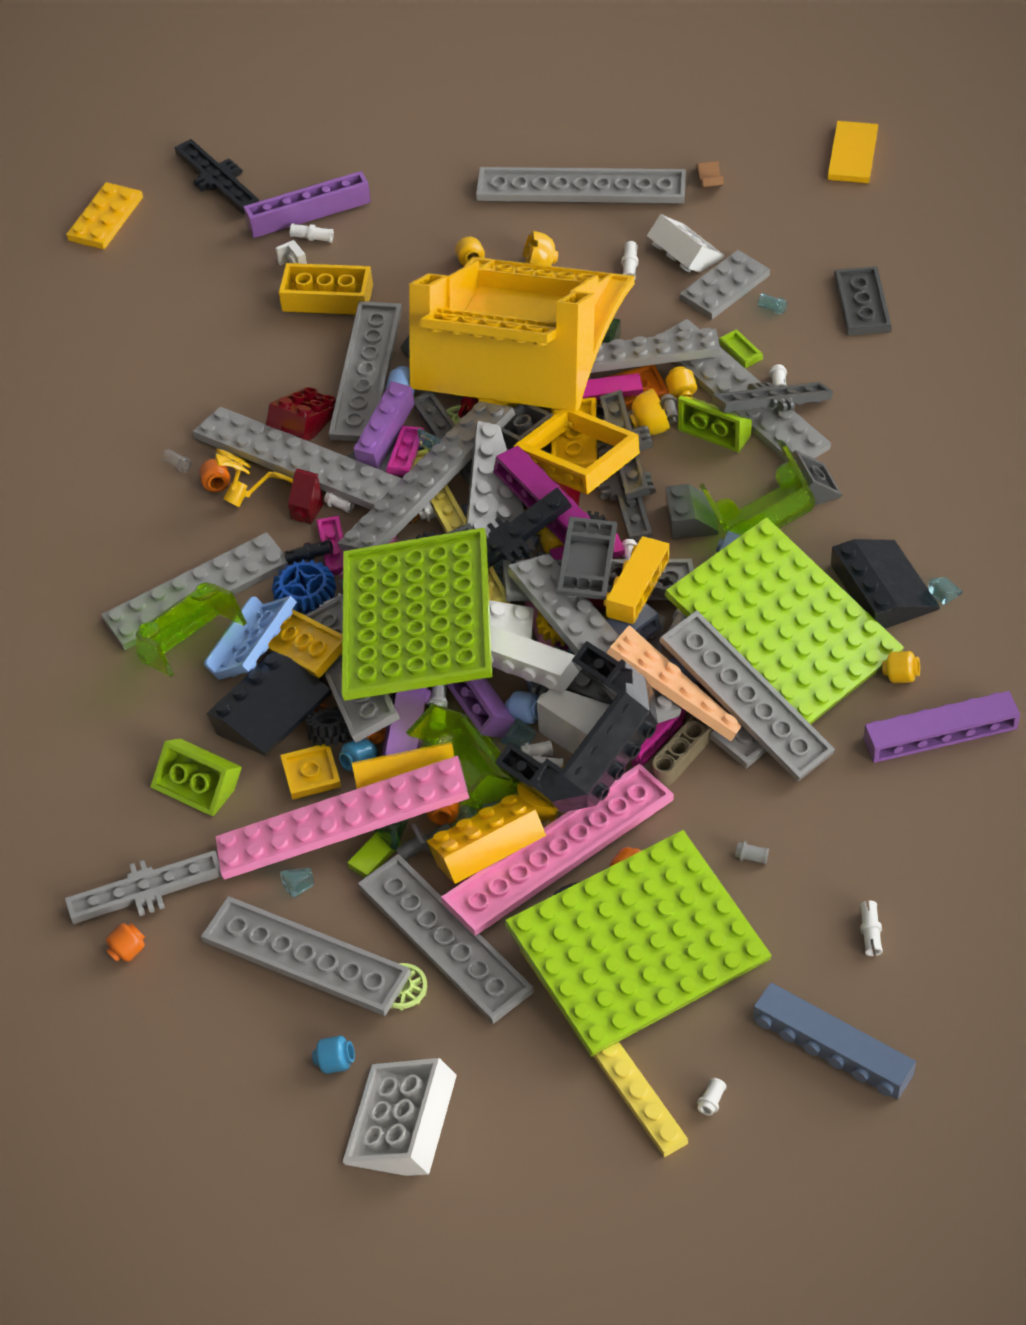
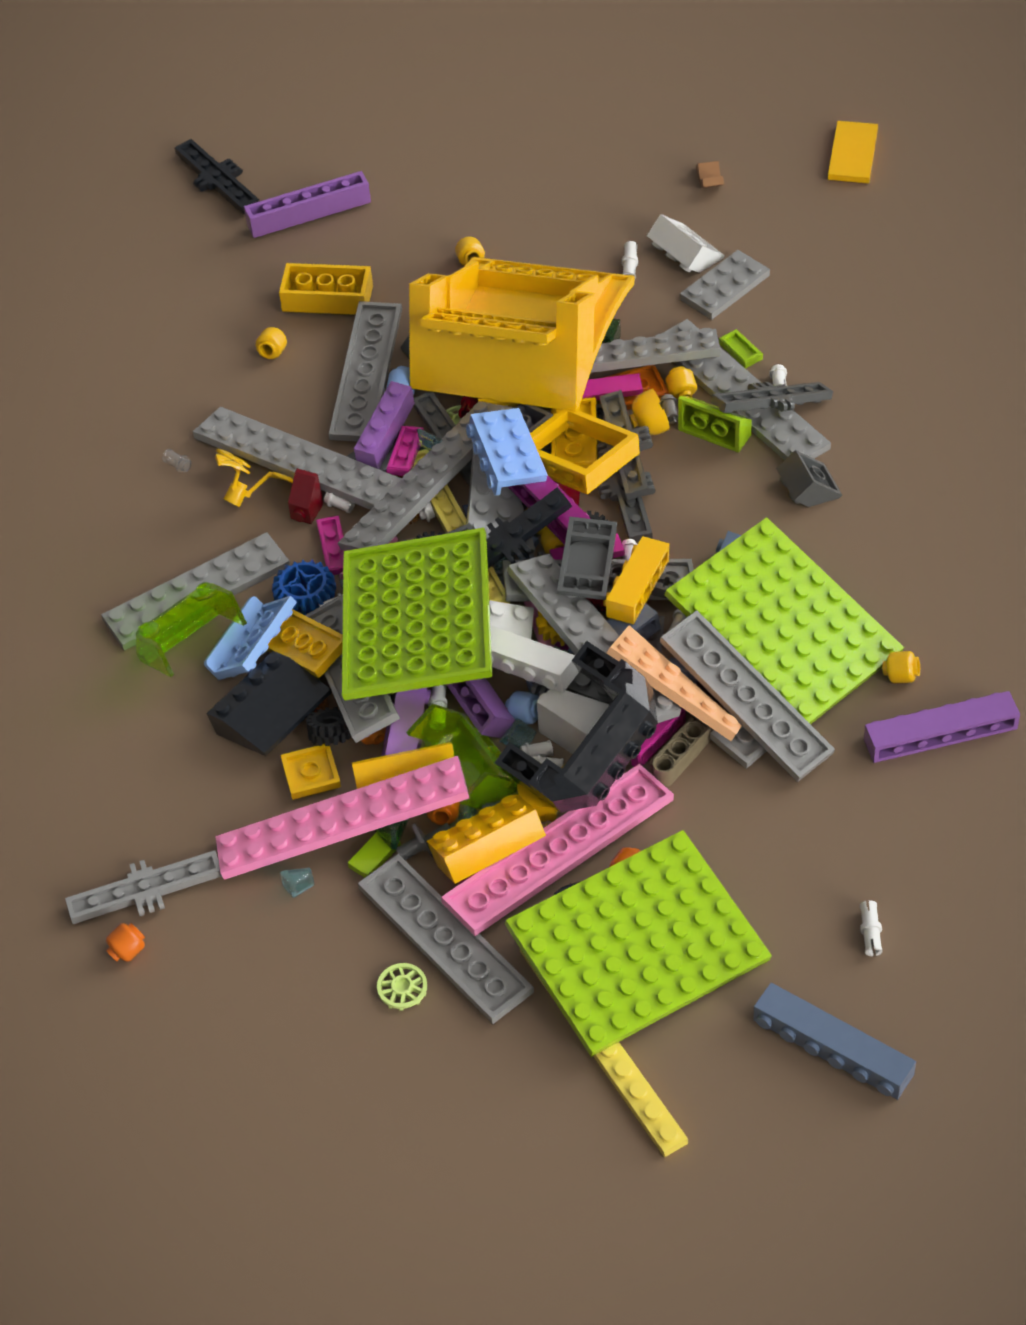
(104, 215): yellow plate -> none
(195, 776): lime slope -> none
(214, 477): orange head -> none
(271, 343): none -> yellow head
(290, 253): white bracket -> none
(301, 413): dark red slope -> none
(306, 955): light grey plate -> none
(309, 551): black pin -> none
(311, 232): white pin -> none
(333, 1054): dark azure head -> none
(355, 752): dark azure head -> none
(401, 1117): white slope -> none
(505, 449): none -> light blue bracket
(540, 249): yellow cylinder -> none
(581, 185): light grey plate -> none
(689, 513): dark grey slope -> none
(709, 1102): white pin -> none
(751, 853): light grey pin -> none
(779, 305): clear light blue pin -> none
(779, 506): clear neon green windscreen -> none
(862, 301): dark grey tile -> none
(882, 580): black slope -> none
(944, 589): clear light blue slope -> none

